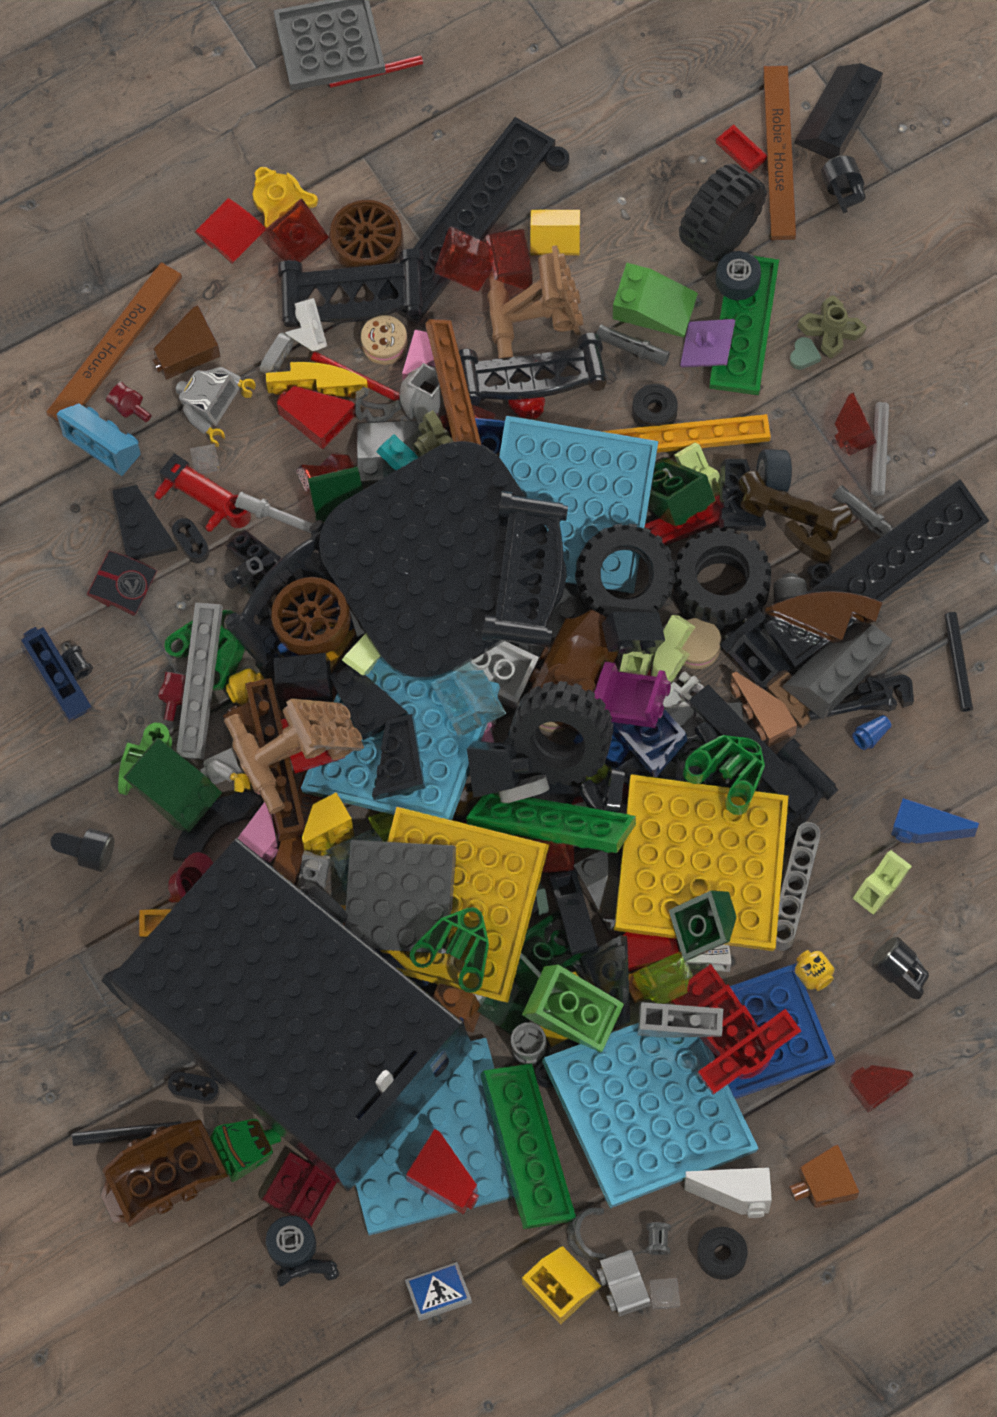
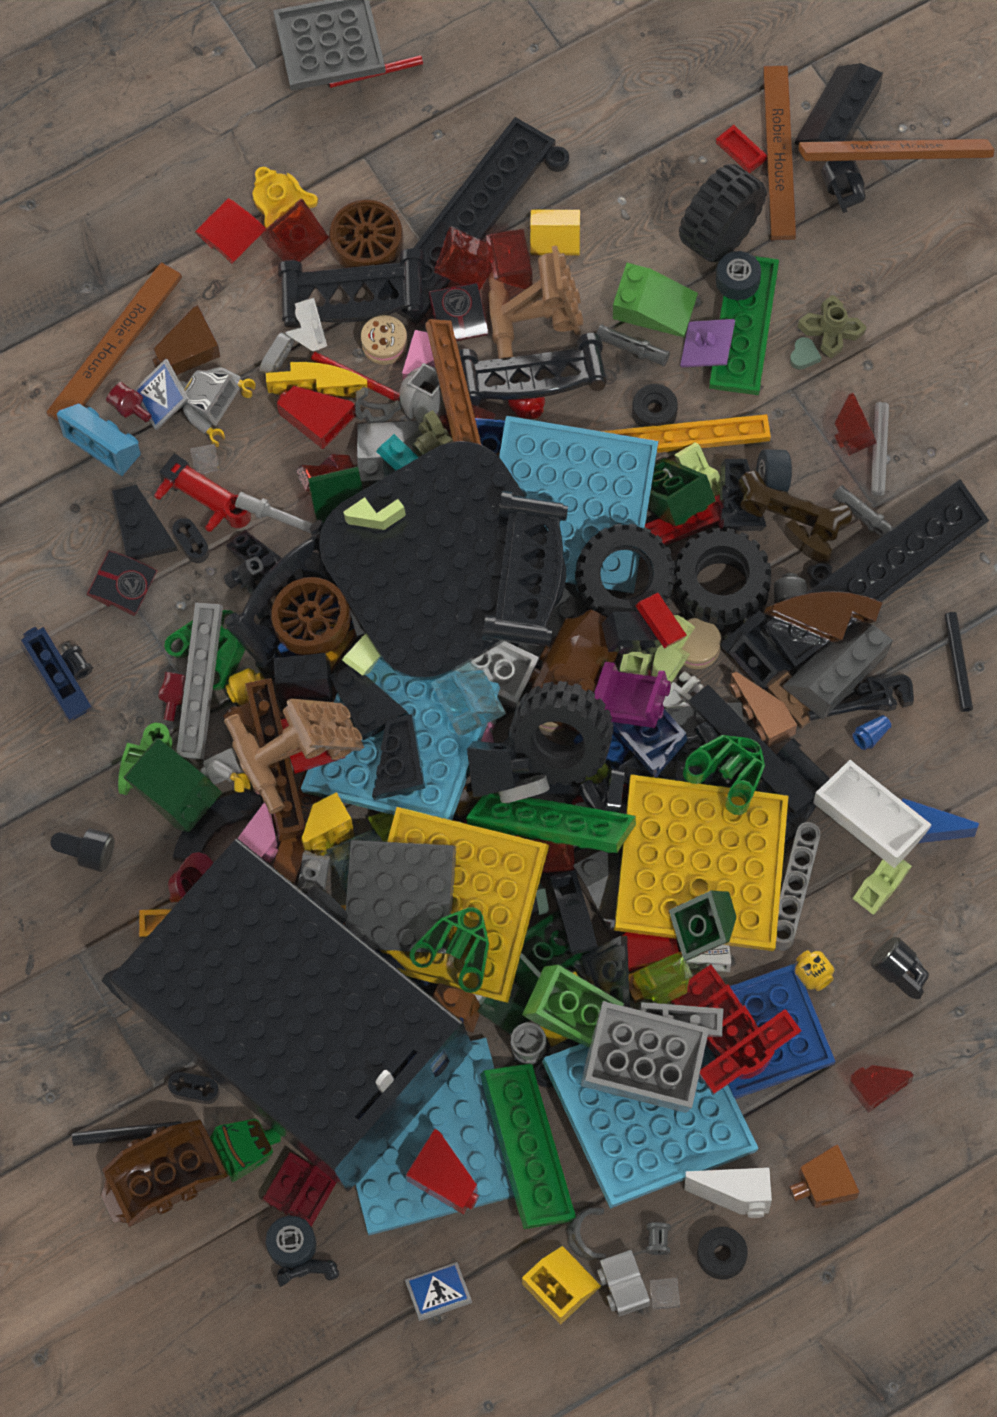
(162, 394): none -> piece
(364, 515): none -> yellowish green slope
(463, 308): none -> black slope
(645, 1057): none -> light grey slope
(661, 620): none -> red tile
(871, 813): none -> white slope
(896, 150): none -> dark orange tile

